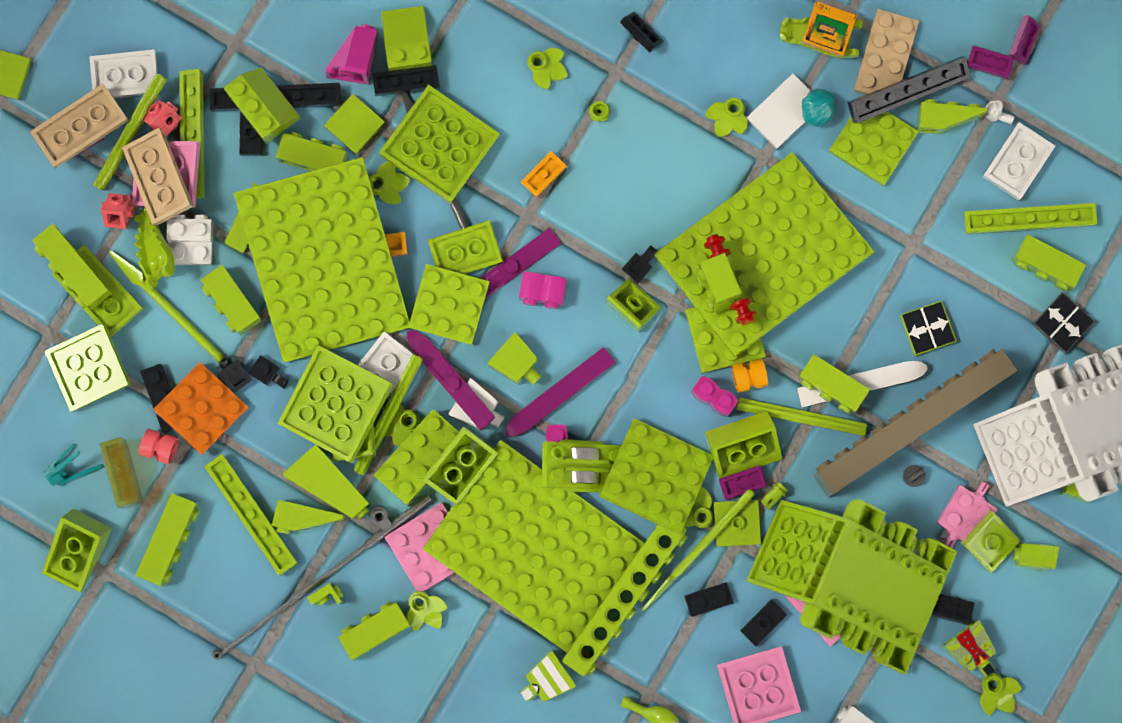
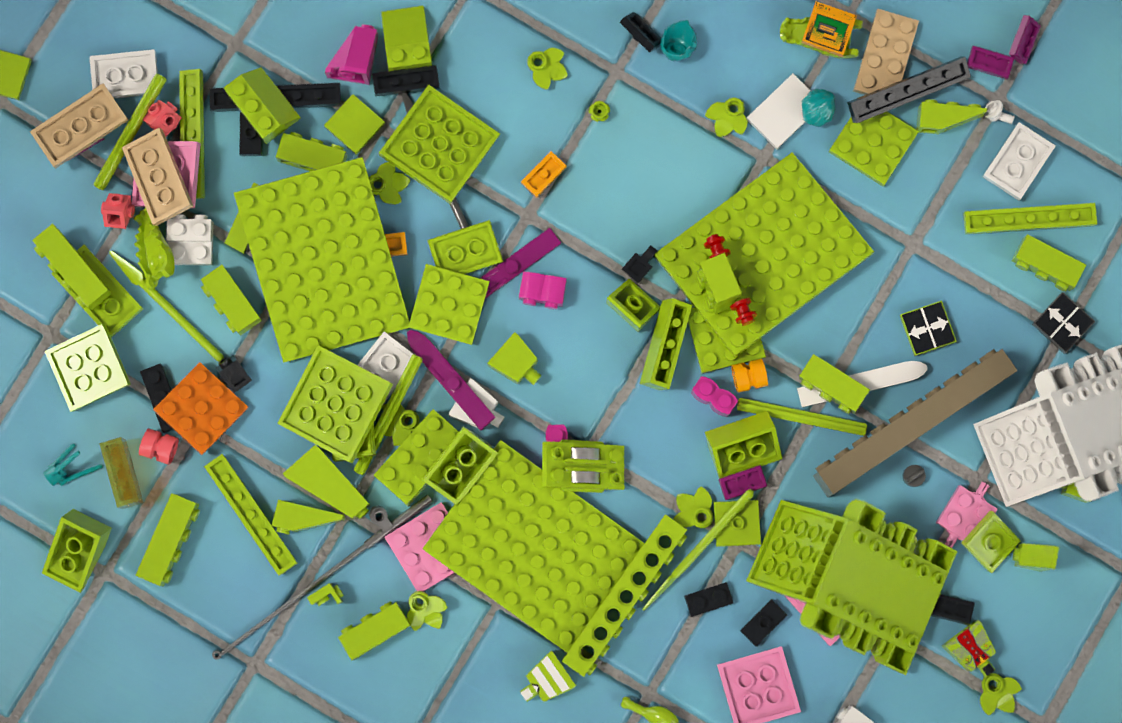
(266, 371): black plate -> none
(559, 393): magenta piece -> none
(656, 476): lime plate -> none
(665, 344): none -> lime brick
(678, 41): none -> teal hair
(773, 495): lime pin -> none

